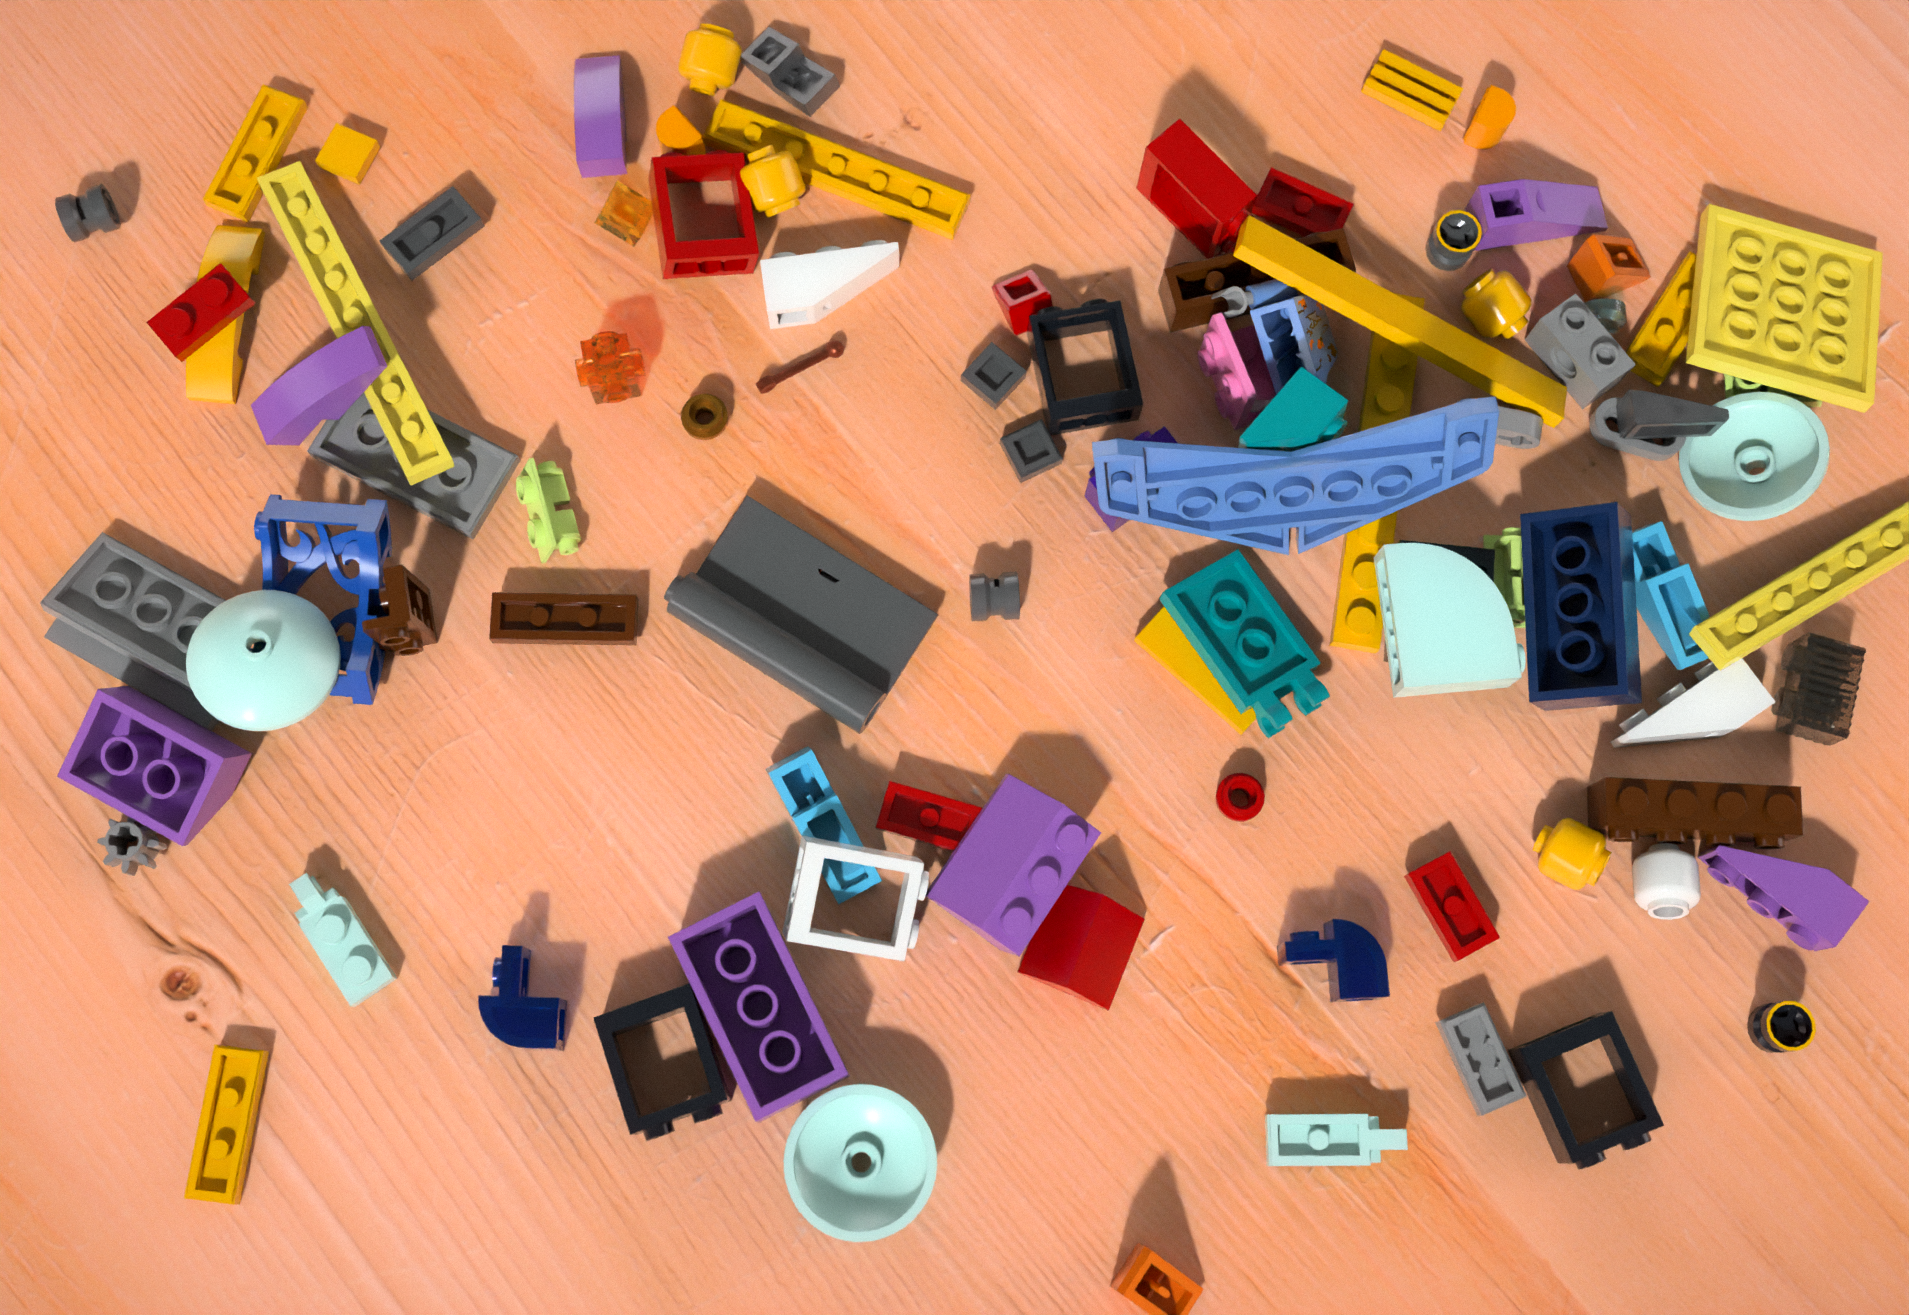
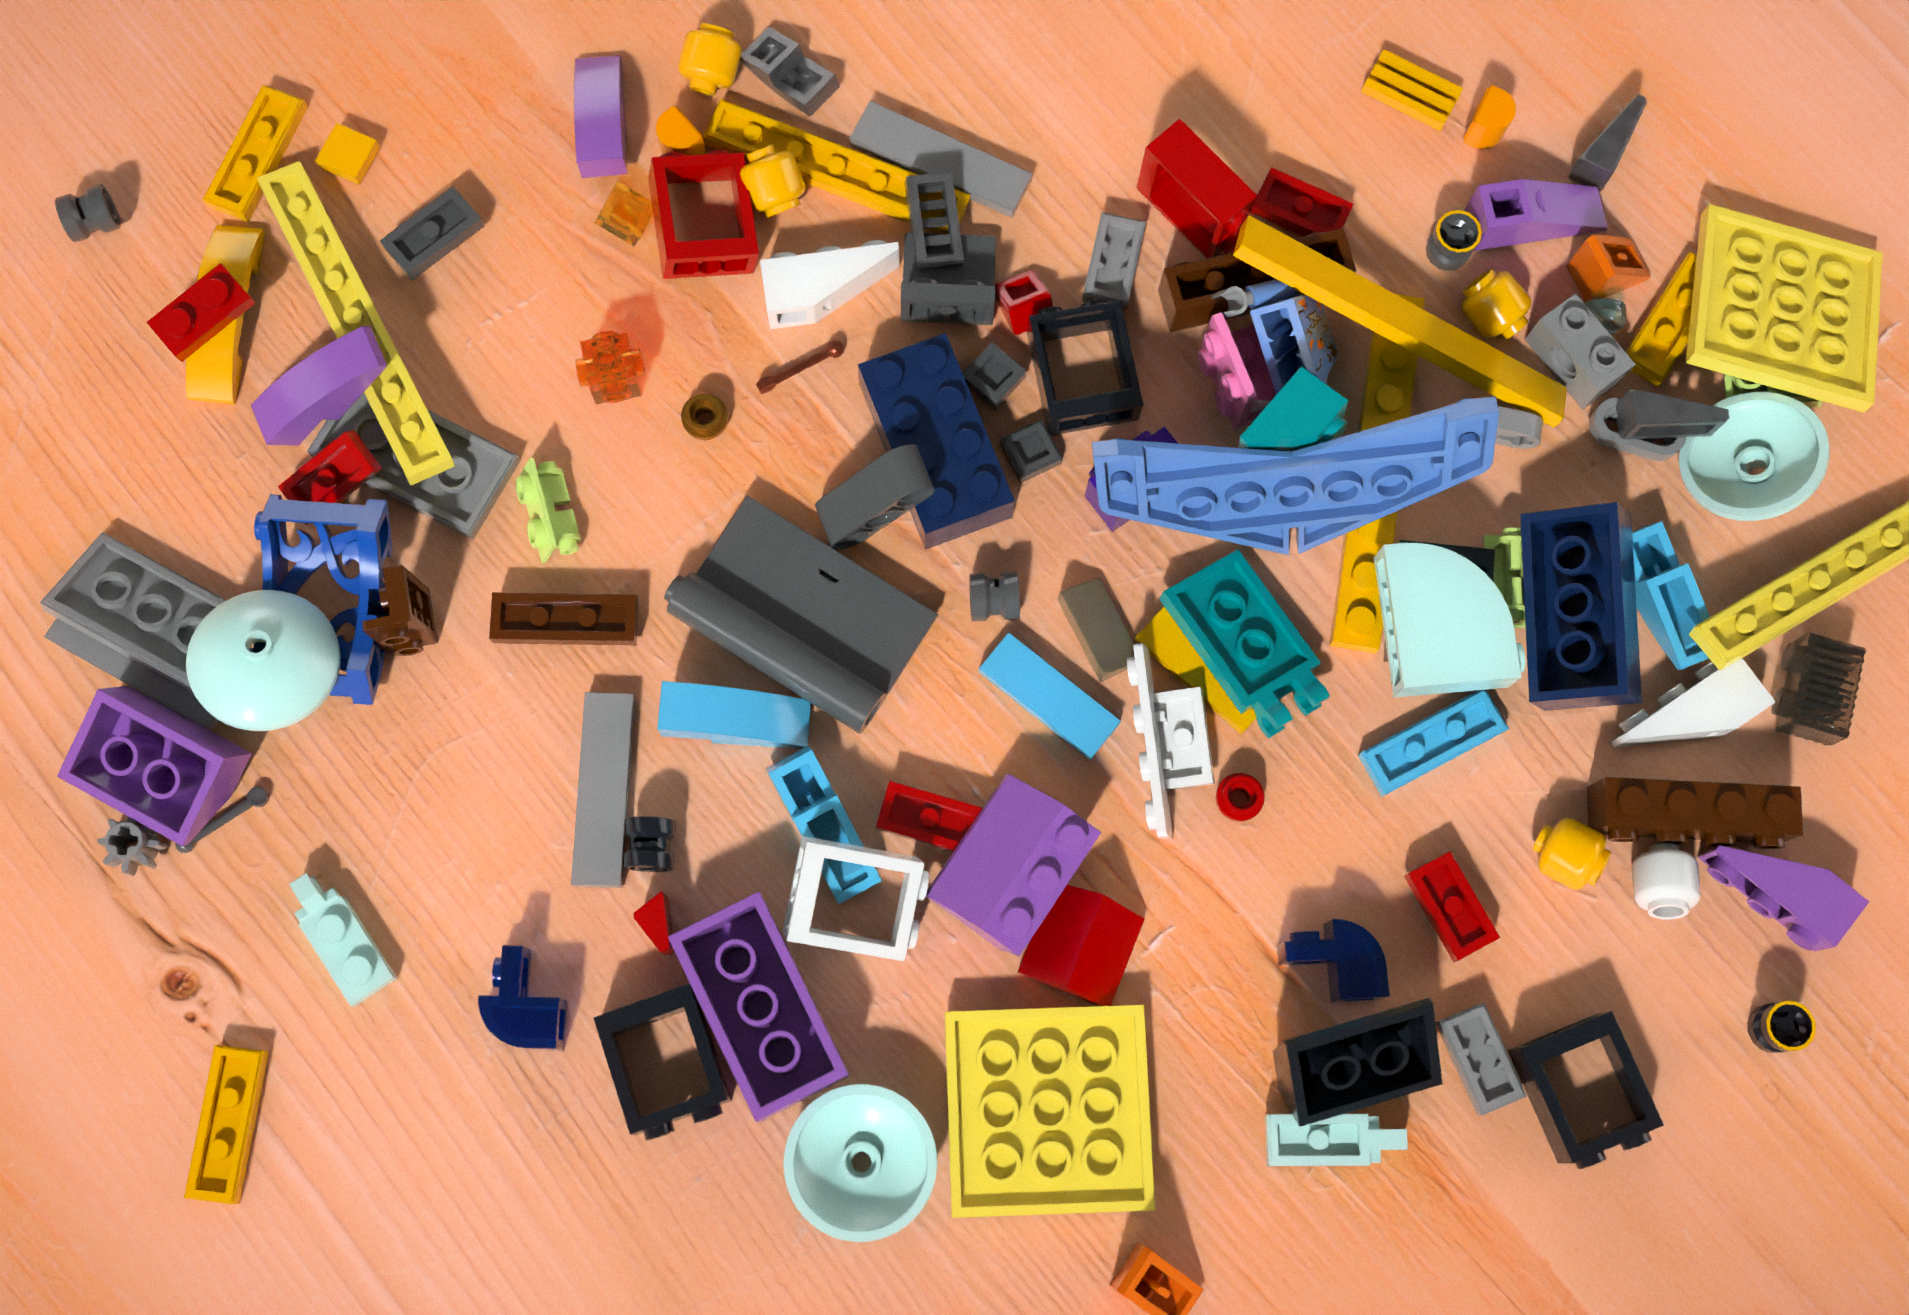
(256, 797): none -> dark grey hinge
(332, 472): none -> red plate
(603, 790): none -> light grey tile
(650, 844): none -> black wheel
(656, 922): none -> red slope
(733, 715): none -> medium azure slope
(874, 497): none -> dark grey beam
(925, 401): none -> dark blue brick
(929, 151): none -> light grey tile
(933, 183): none -> flat silver slope
(950, 292): none -> dark grey bracket
(1048, 1111): none -> light yellow plate
(1049, 696): none -> medium azure tile
(1097, 627): none -> dark tan slope
(1114, 259): none -> light grey plate
(1174, 740): none -> white bracket
(1359, 1062): none -> black slope
(1433, 742): none -> medium azure tile
(1603, 155): none -> flat silver slope

